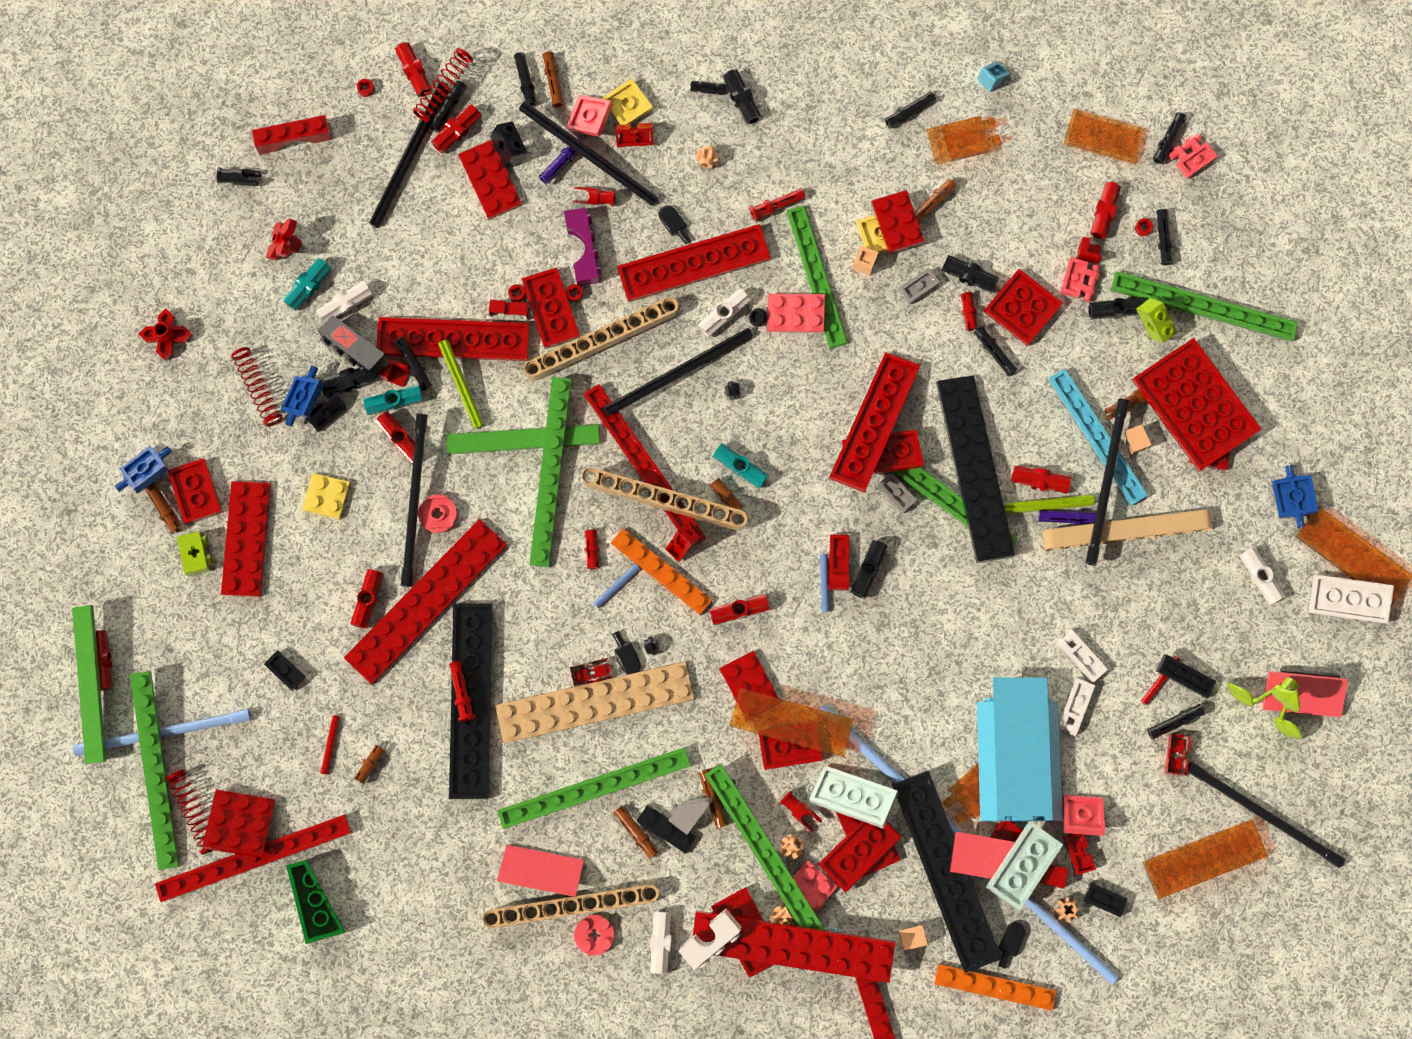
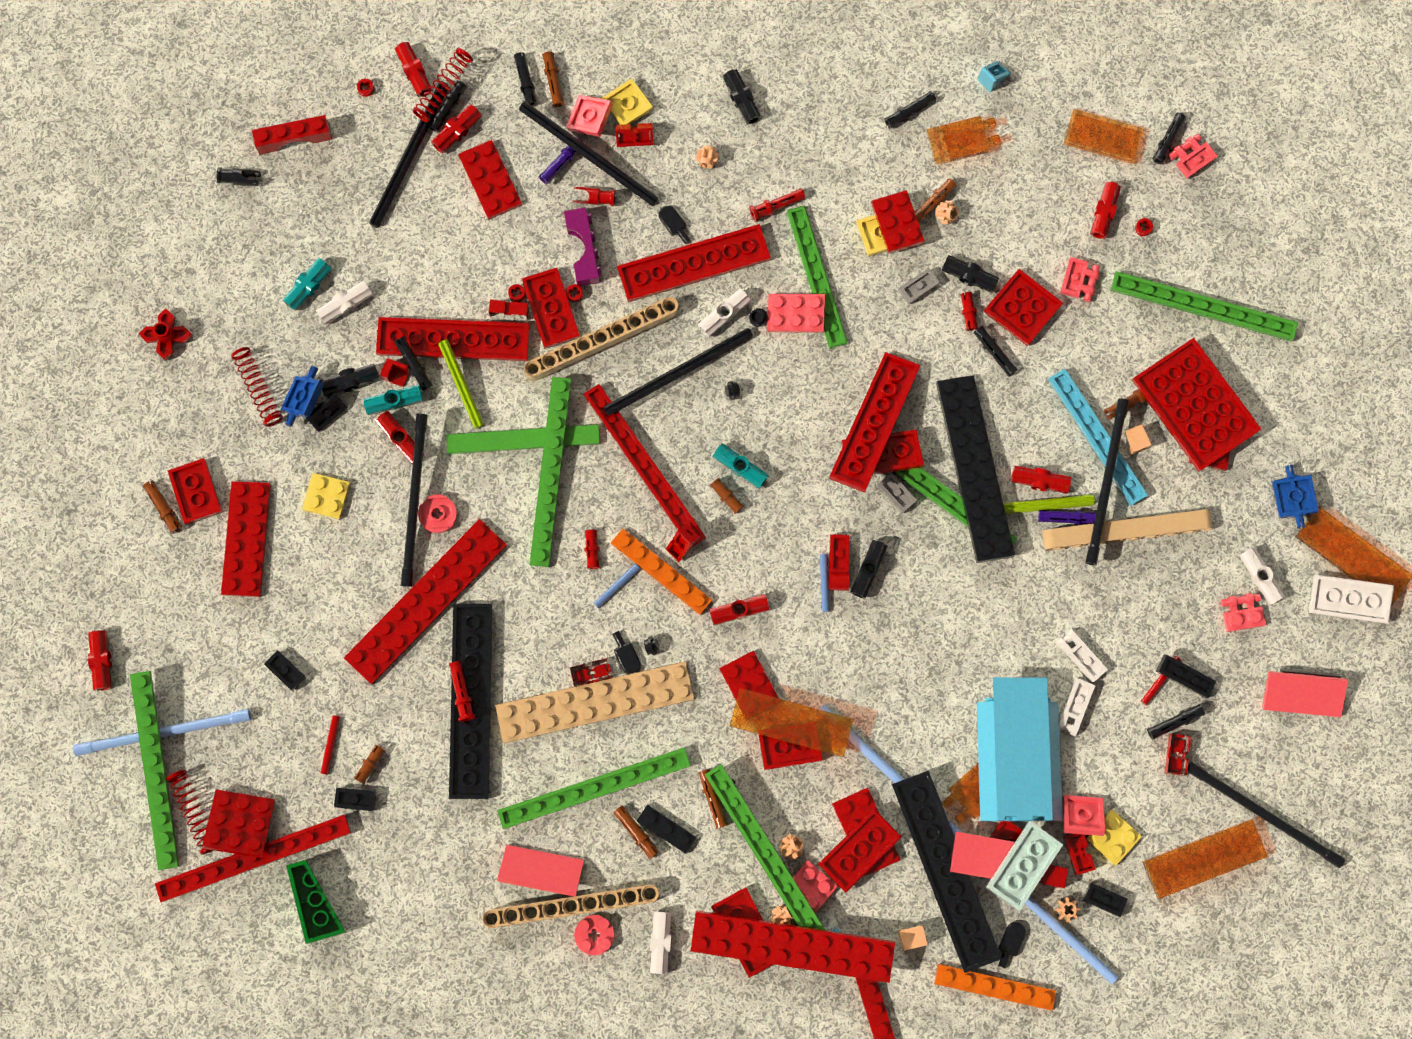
(89, 684): bright green tile -> none
(143, 469): blue plate -> none
(187, 546): lime brick -> none
(284, 240): red plant -> none
(353, 347): brick -> none
(355, 799): none -> black plate
(370, 587): red piece -> none
(508, 144): black brick -> none
(657, 492): tan beam -> none
(688, 813): light grey slope -> none
(697, 951): white arch -> none
(707, 87): black axle -> none
(799, 809): red piece -> none
(853, 796): light aqua plate -> none
(865, 260): light nougat panel -> none
(947, 212): none -> light nougat gear
(1088, 251): red panel -> none
(1106, 309): black piece -> none
(1117, 840): none -> light yellow plate
(1156, 320): lime brick -> none
(1165, 244): black pin -> none
(1245, 618): none -> coral plate
(1285, 693): lime plant -> none

